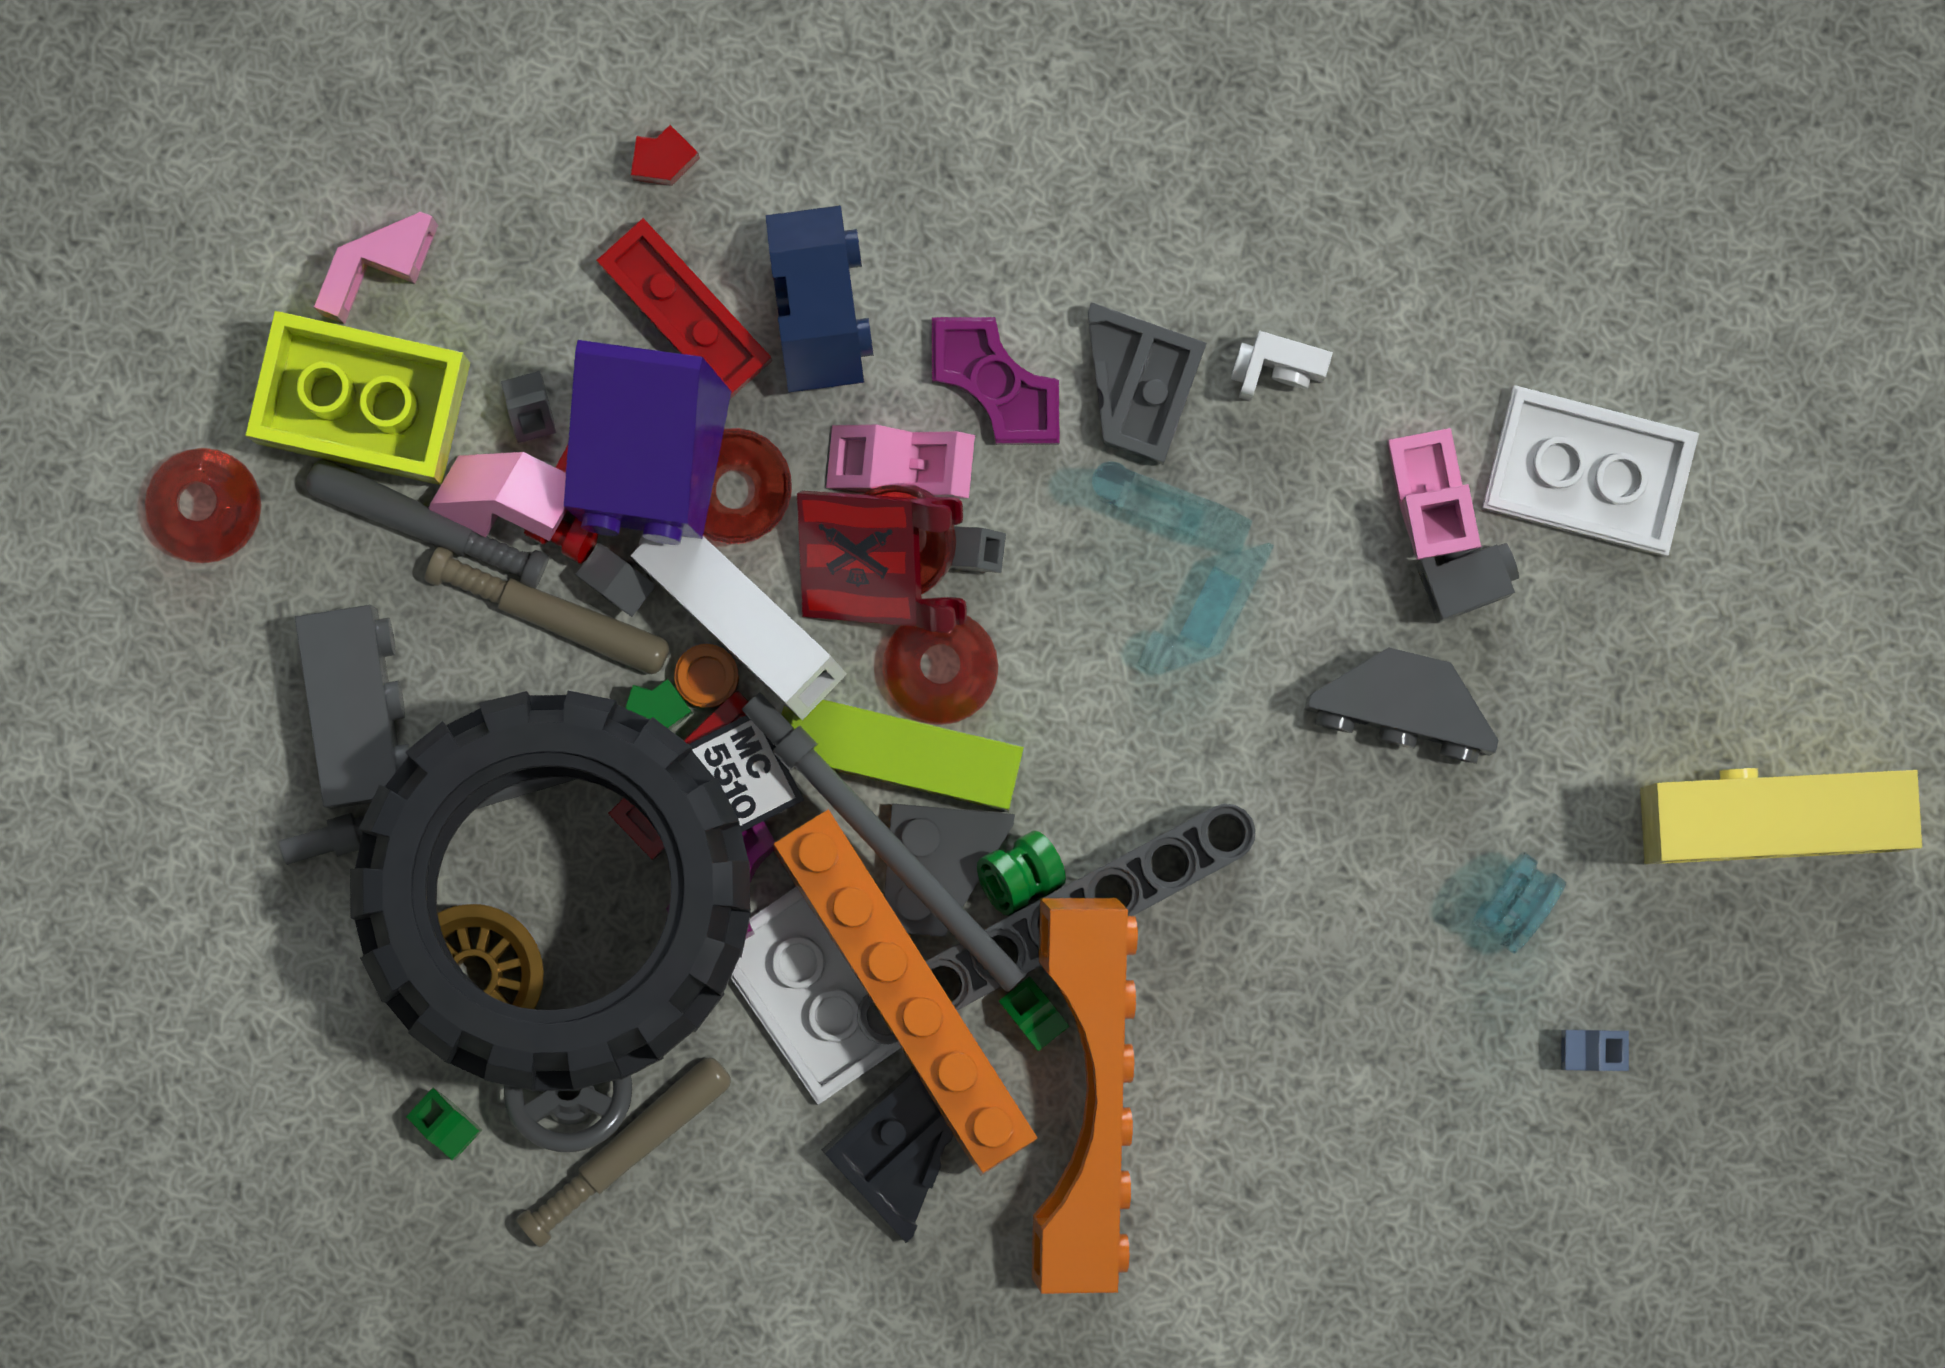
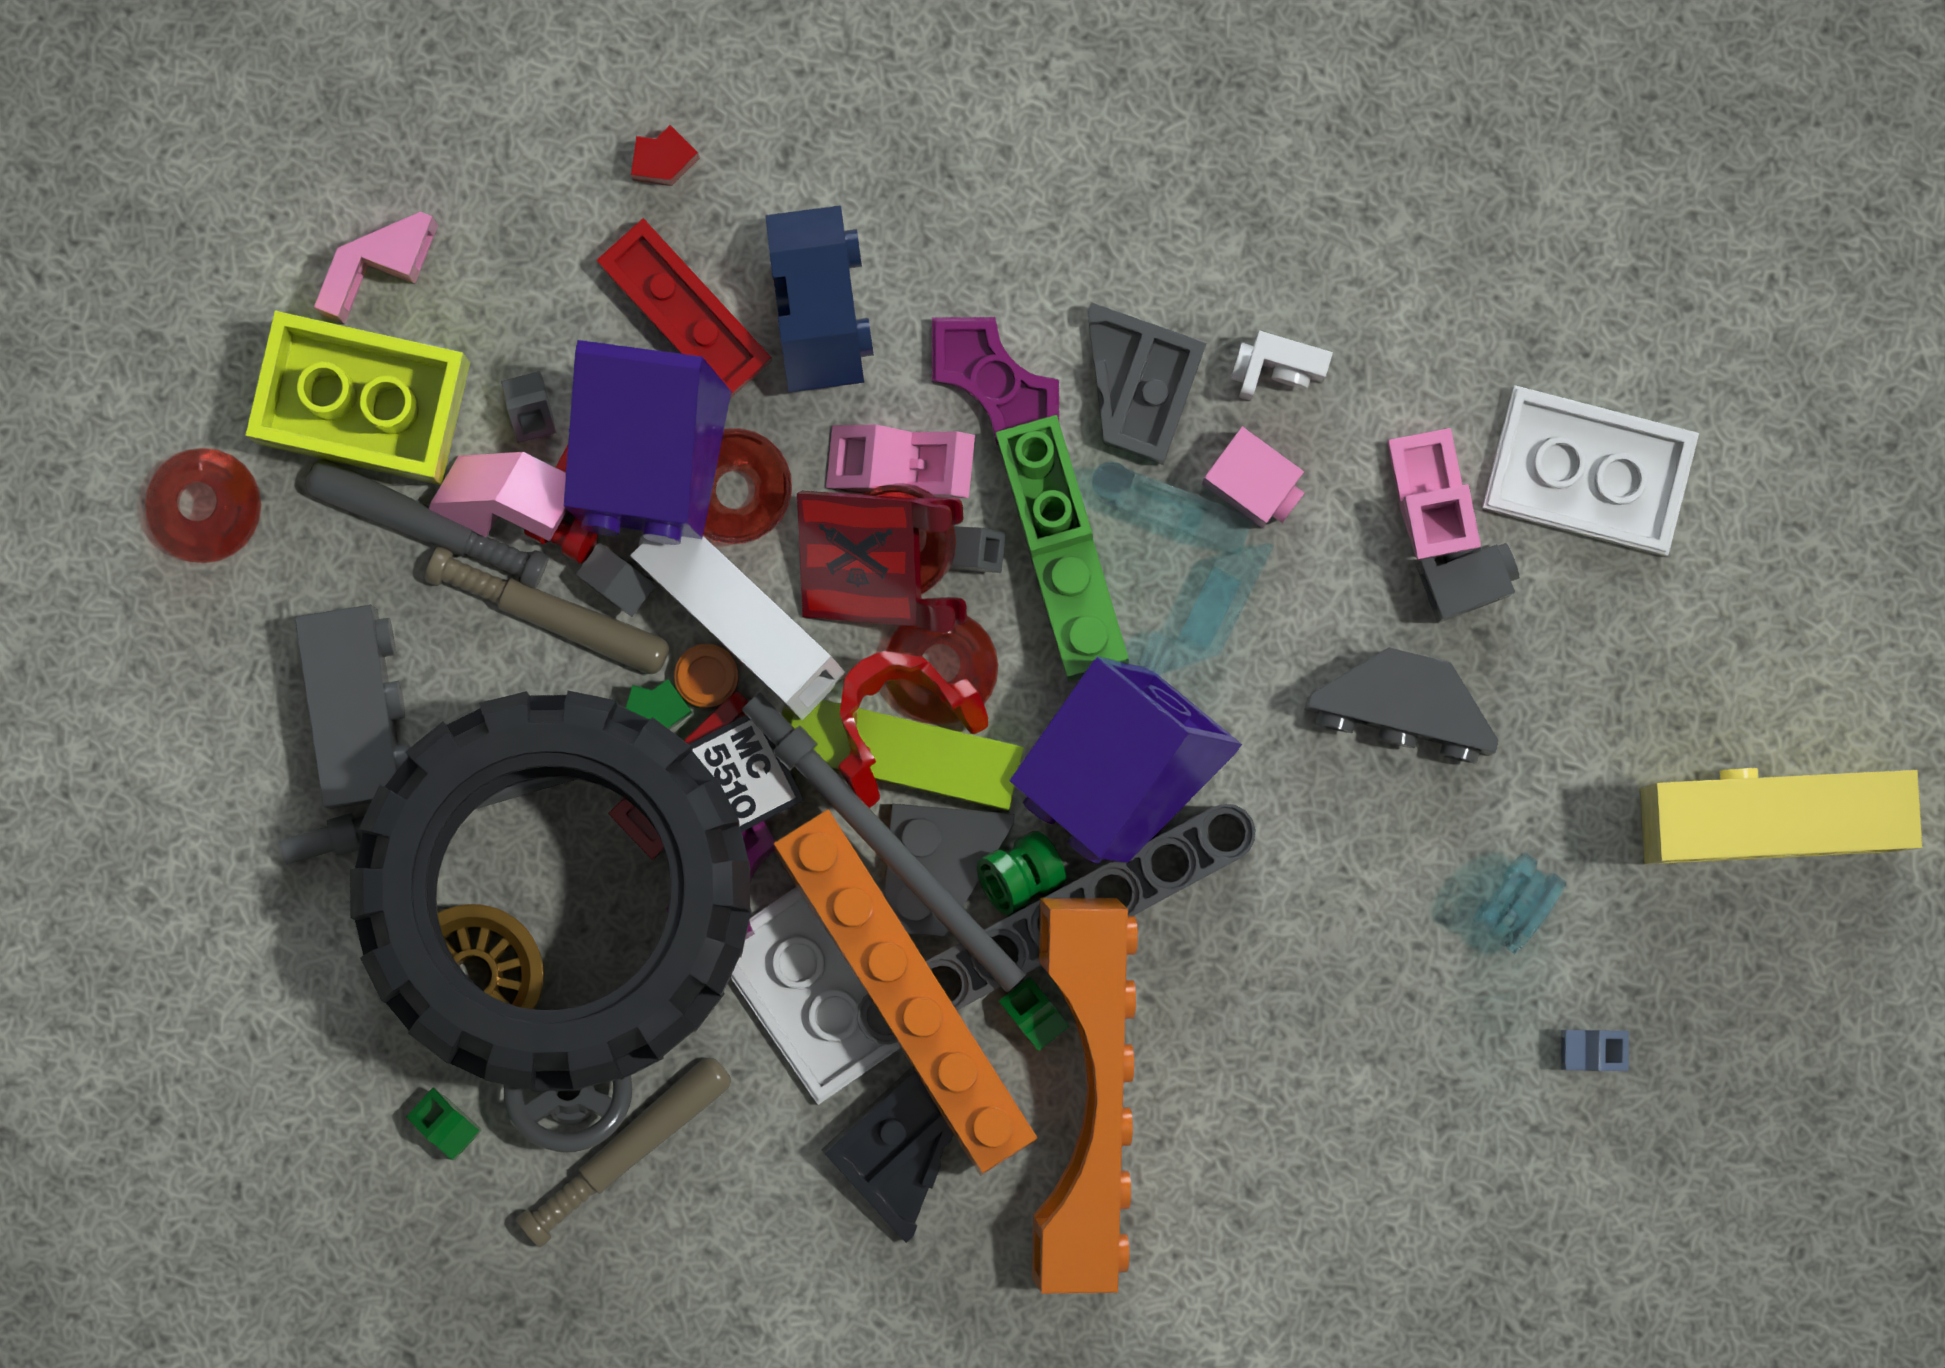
(867, 679): none -> red helmet
(1061, 545): none -> bright green slope
(1120, 760): none -> dark purple slope
(1255, 479): none -> bright pink brick

